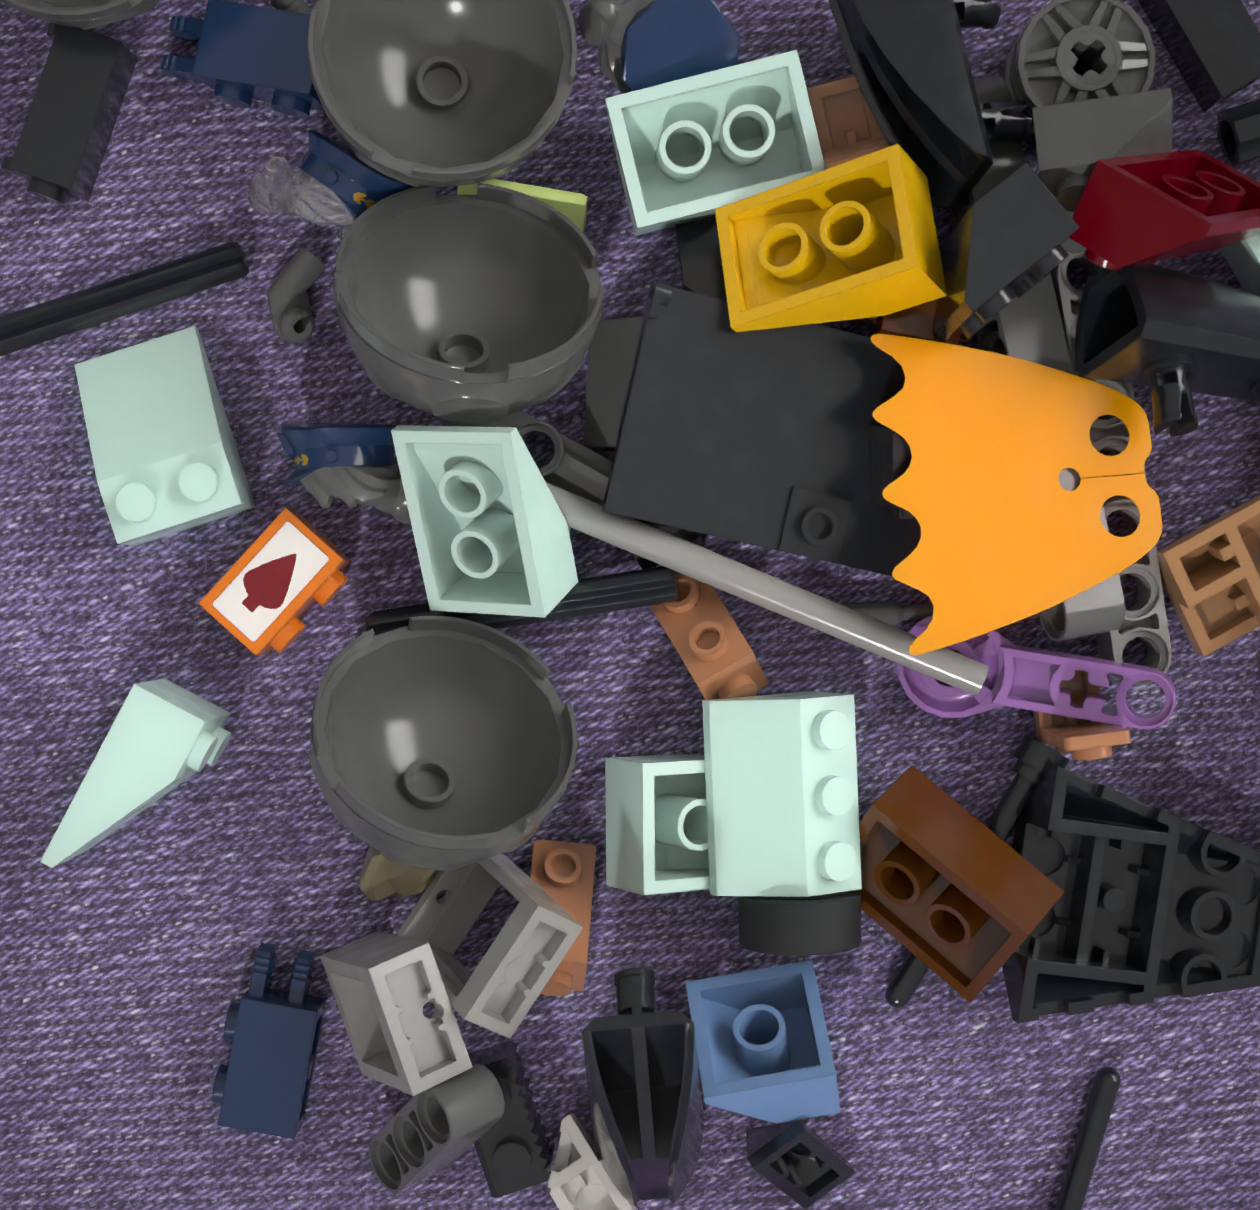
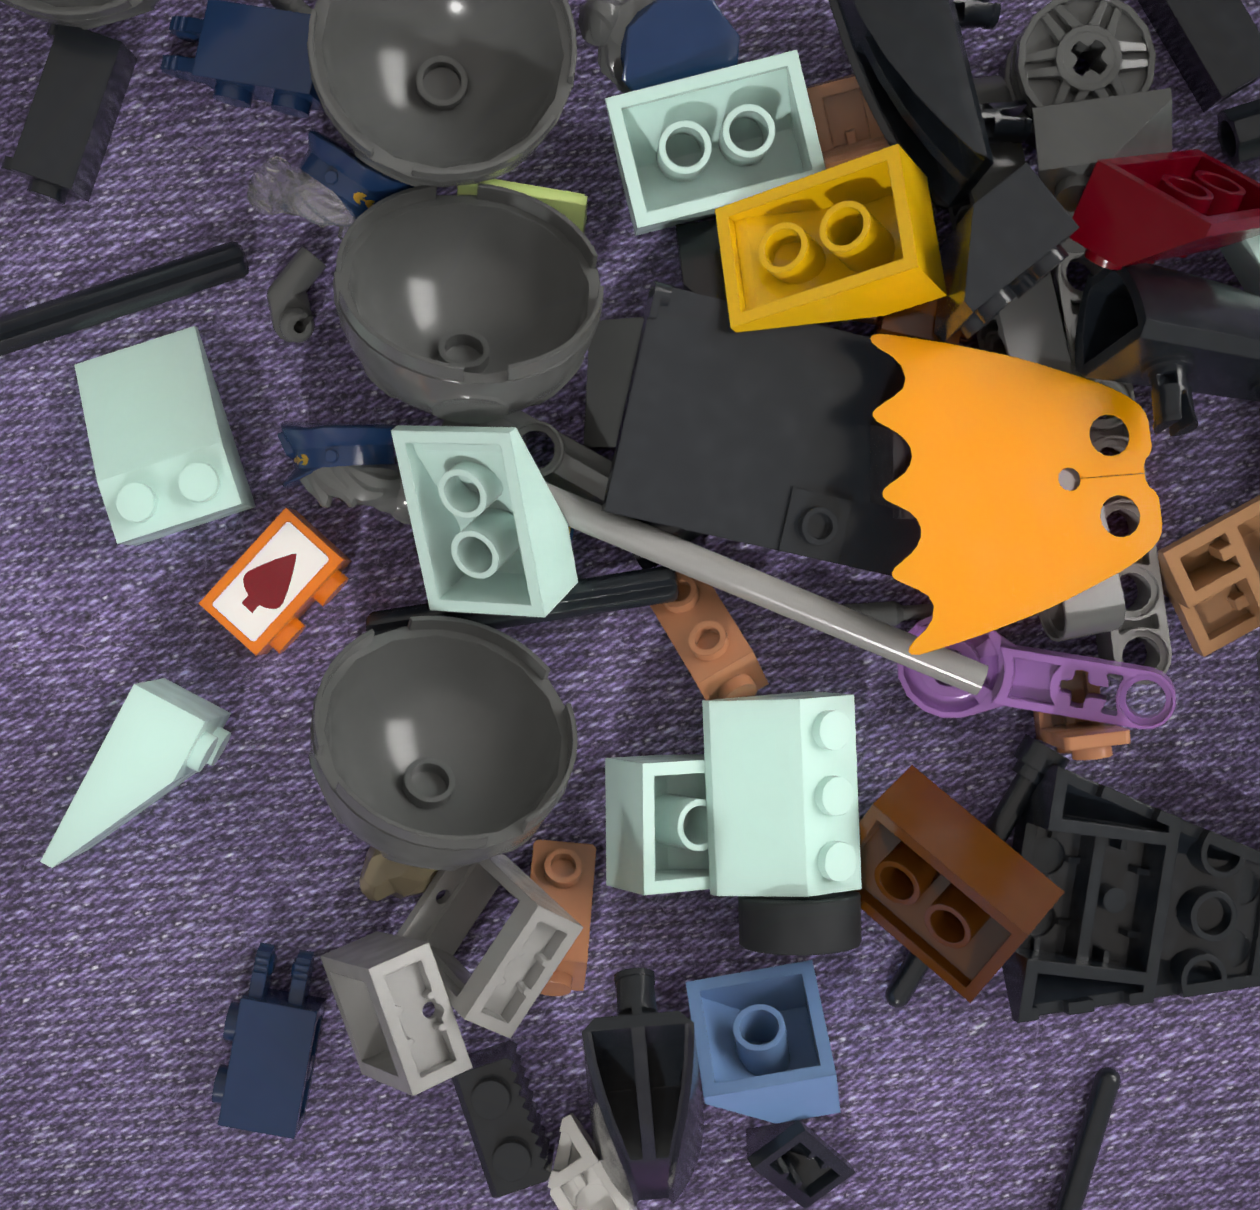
(436, 1128): dark grey beam -> none

